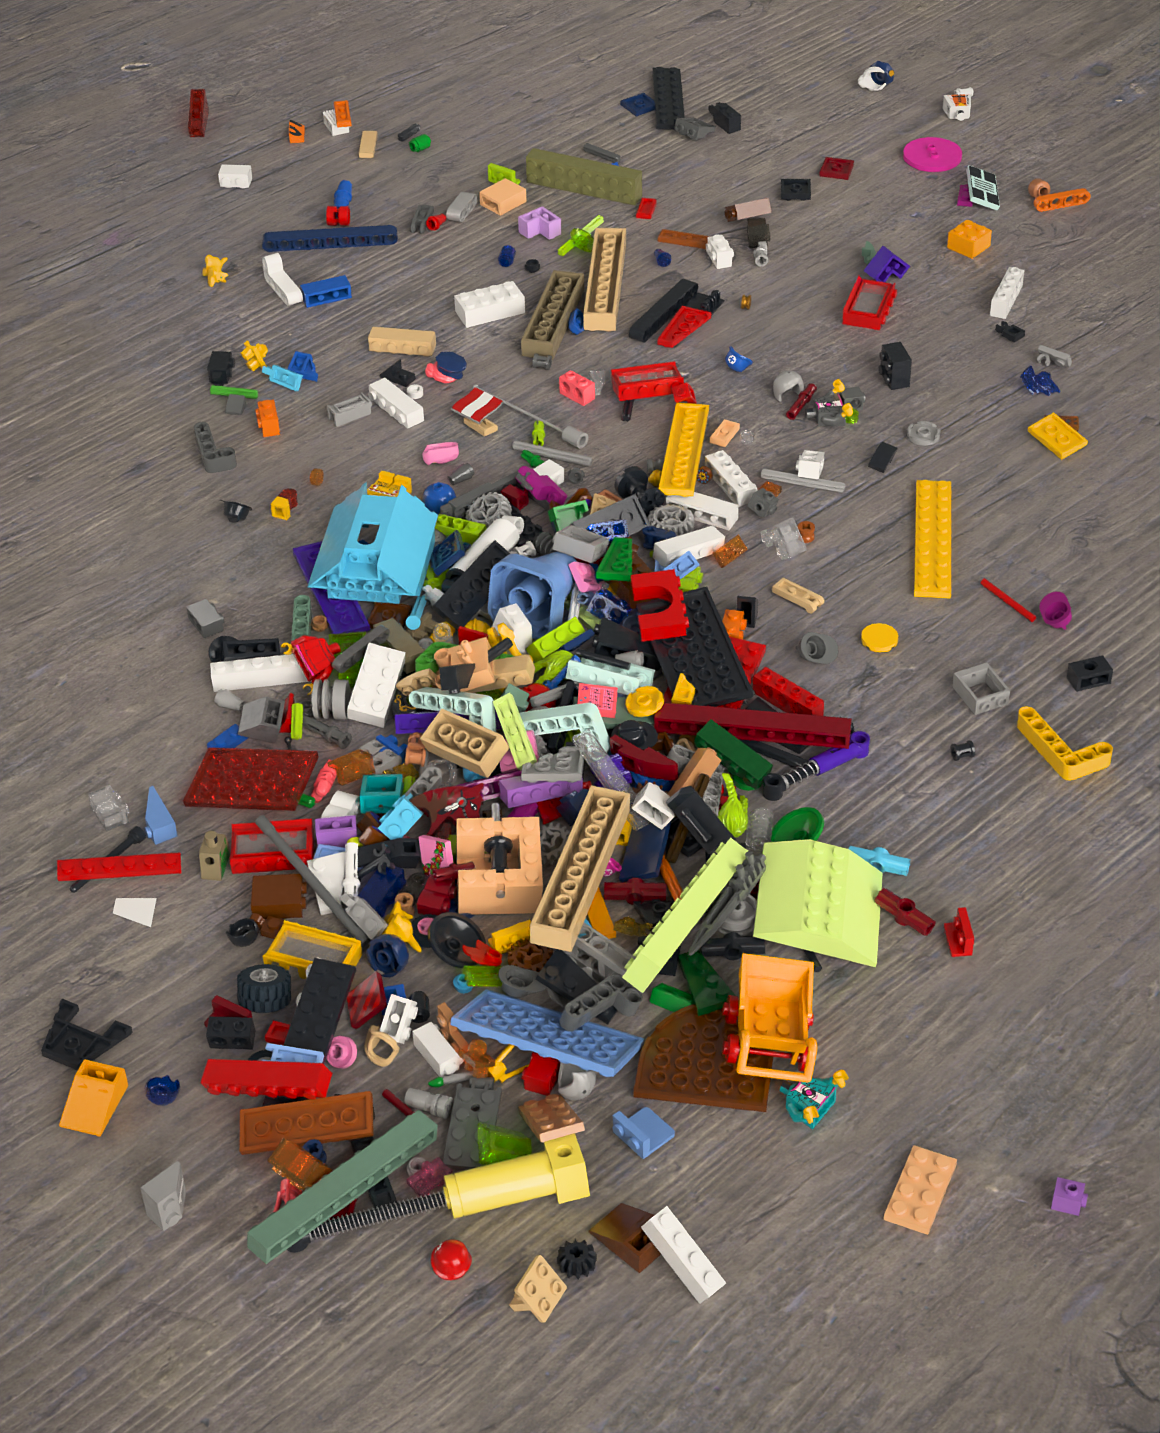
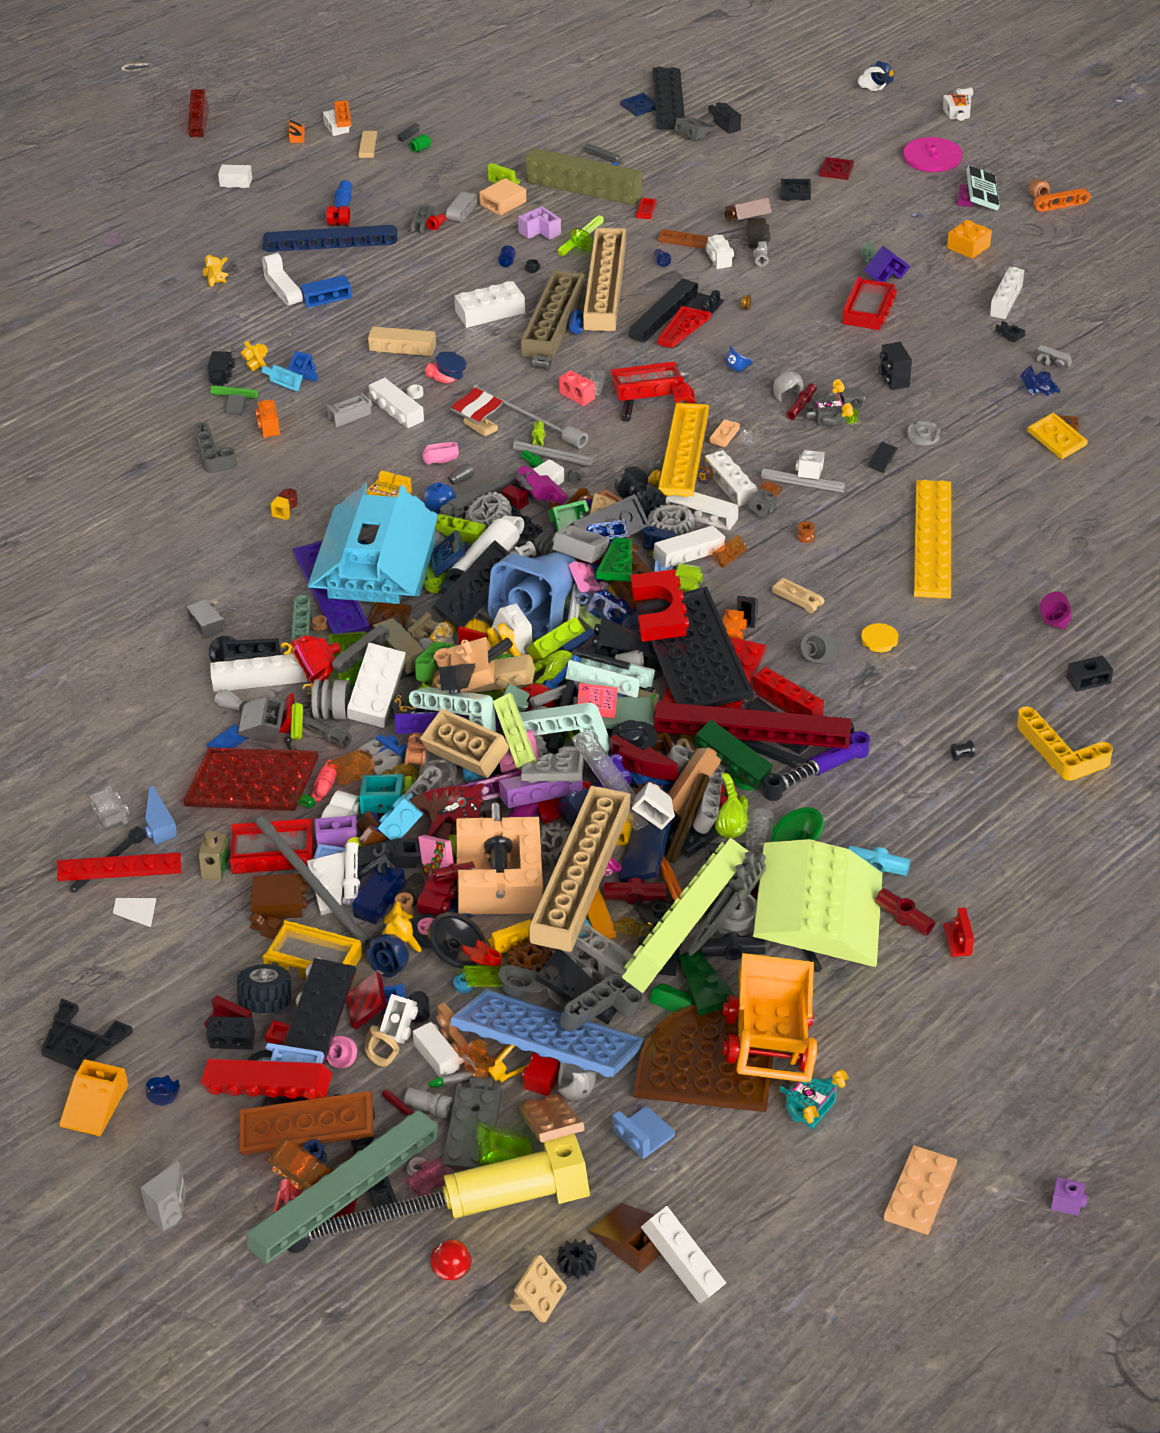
(235, 511): black piece -> none
(243, 932): black hair -> none
(316, 477): clear orange tile -> none
(364, 915): light grey hinge -> none
(397, 375): black slope -> none
(413, 621): medium azure axle -> none
(416, 681): tan slope -> none
(432, 594): white plate -> none
(644, 701): yellow tile -> none
(683, 565): medium blue panel -> none
(683, 692): yellow tile -> none
(699, 819): black piece -> none
(785, 538): clear brick -> none
(982, 674): light grey window -> none
(1004, 597): red bar -> none

